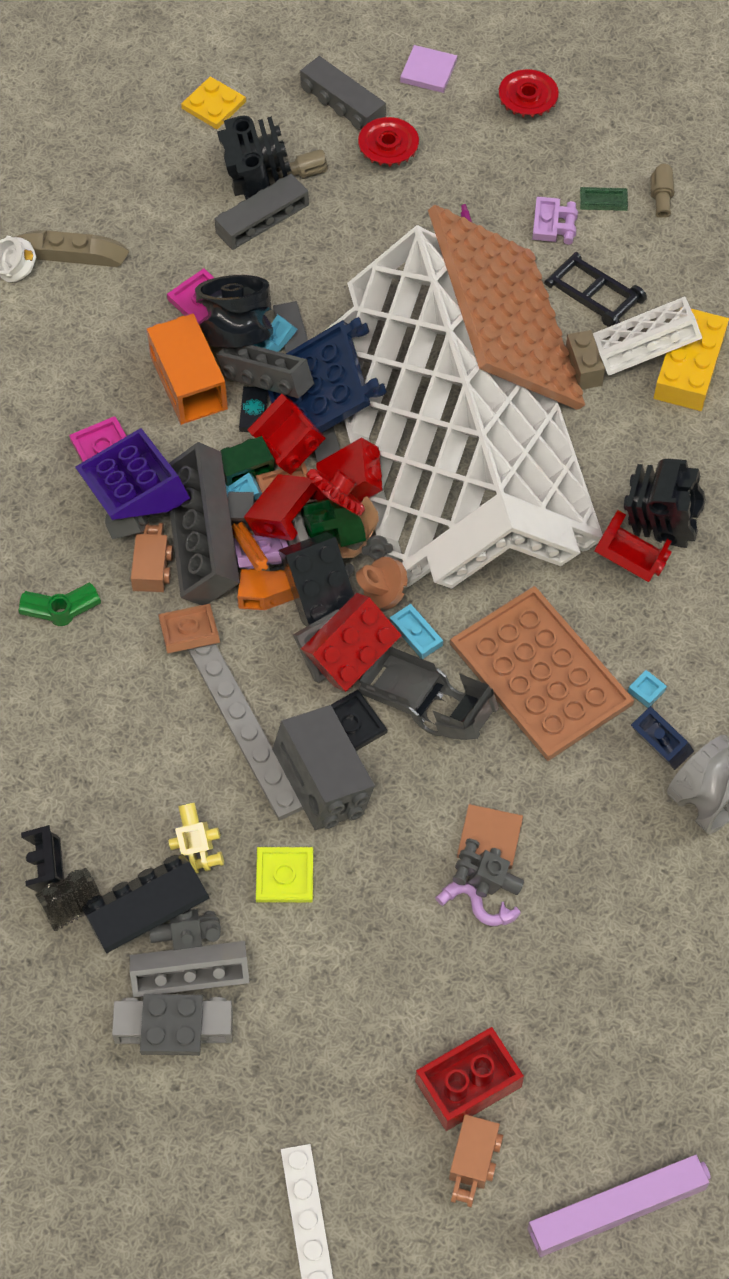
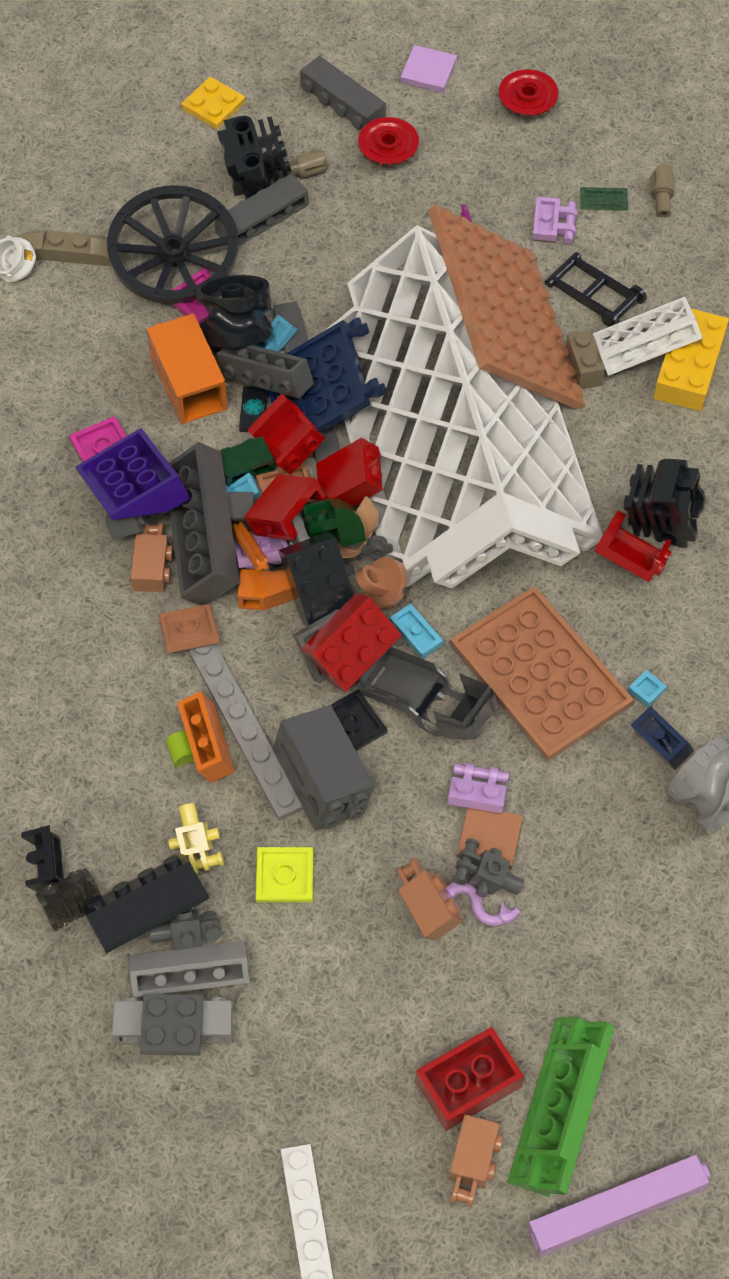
(45, 606): green piece -> none
(170, 242): none -> black wheel
(179, 749): none -> lime brick
(206, 737): none -> orange brick
(337, 489): red gear -> none
(428, 900): none -> nougat brick
(478, 794): none -> lavender plate
(561, 1106): none -> bright green slope

